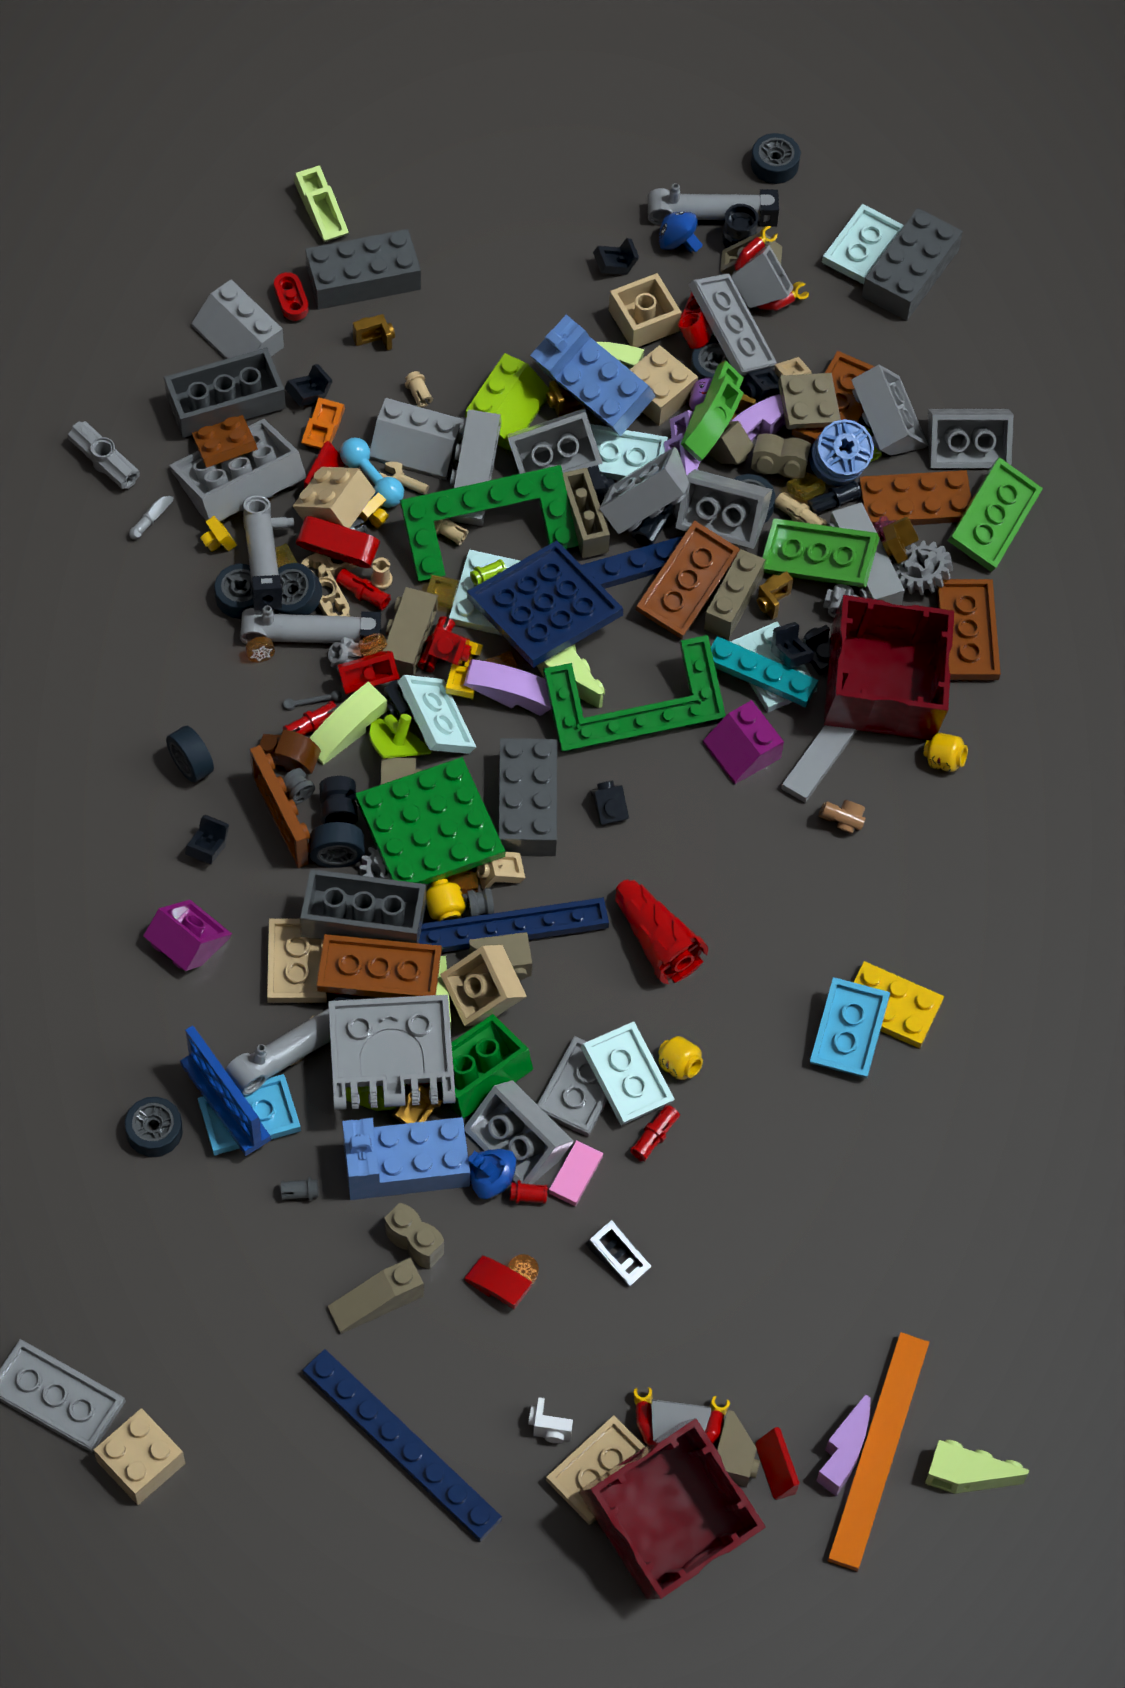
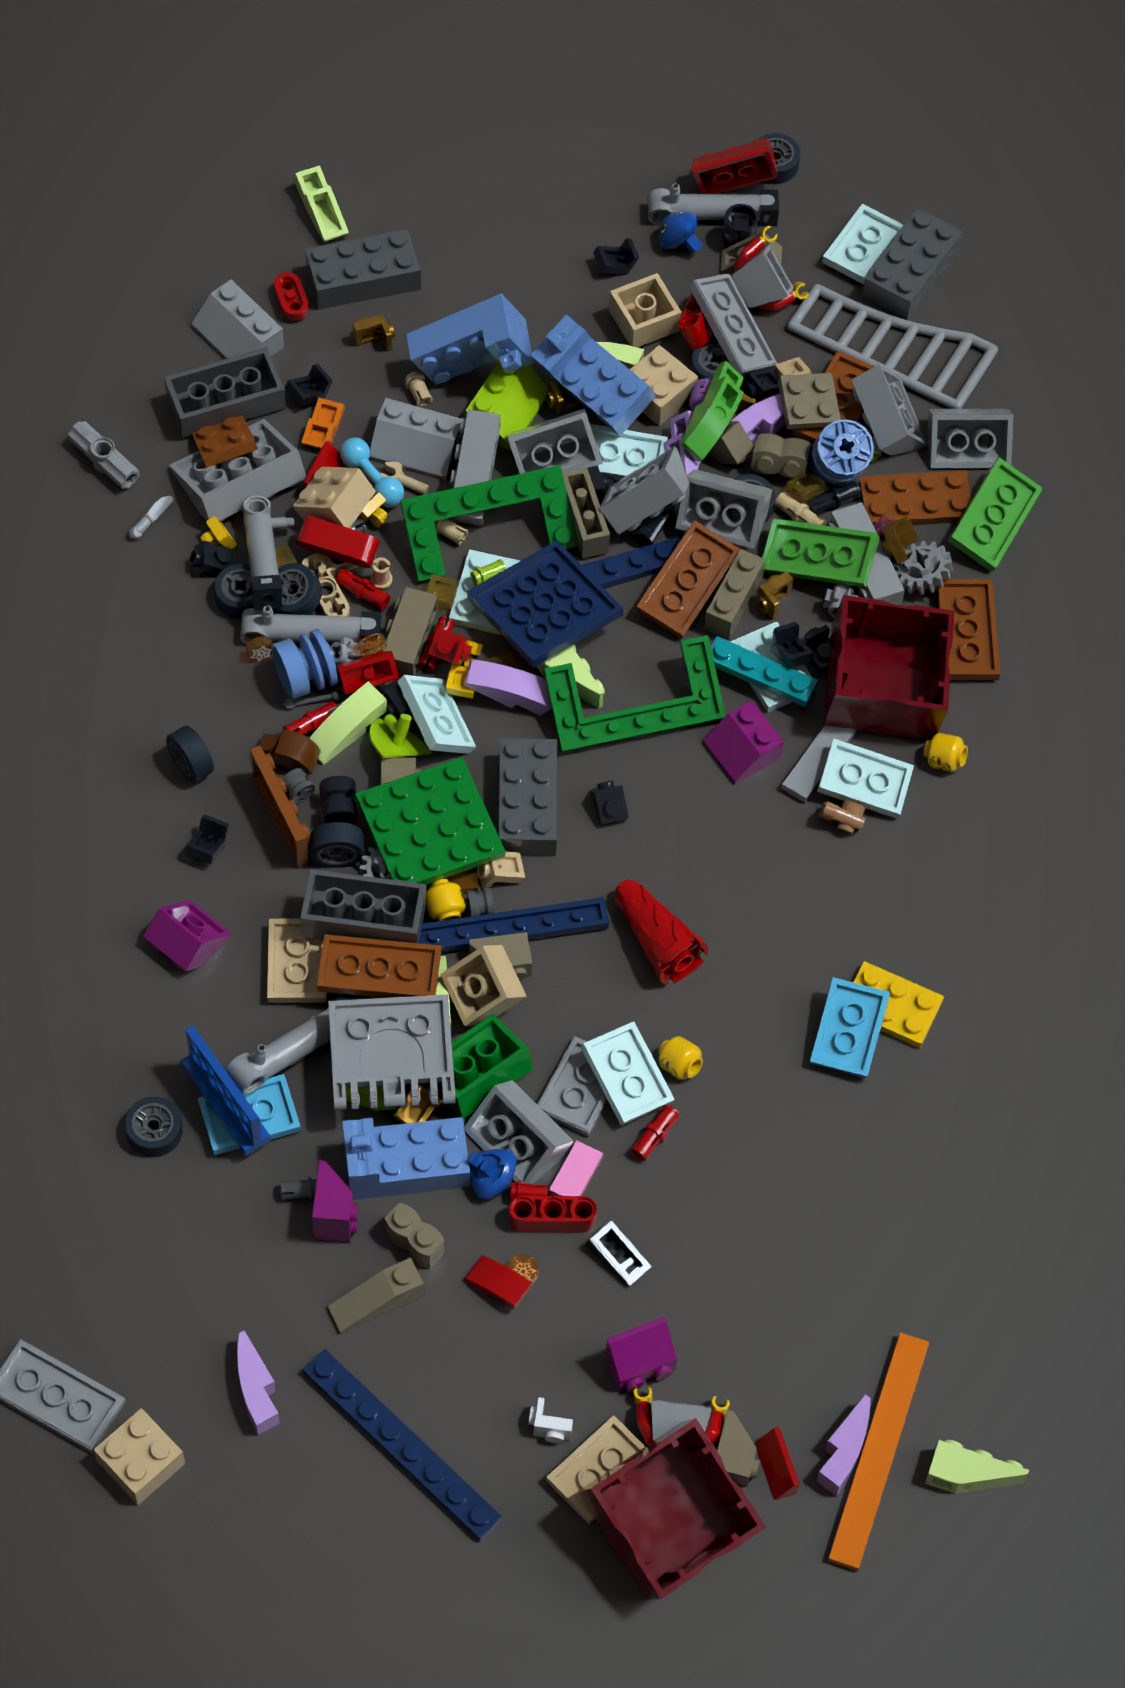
(210, 558): none -> black bracket
(256, 1386): none -> lavender slope
(309, 662): none -> medium blue wheel
(333, 1211): none -> magenta slope
(472, 339): none -> medium blue hinge
(565, 1205): none -> red beam
(641, 1355): none -> magenta slope
(735, 167): none -> red slope
(865, 778): none -> light aqua plate
(911, 328): none -> light grey bar

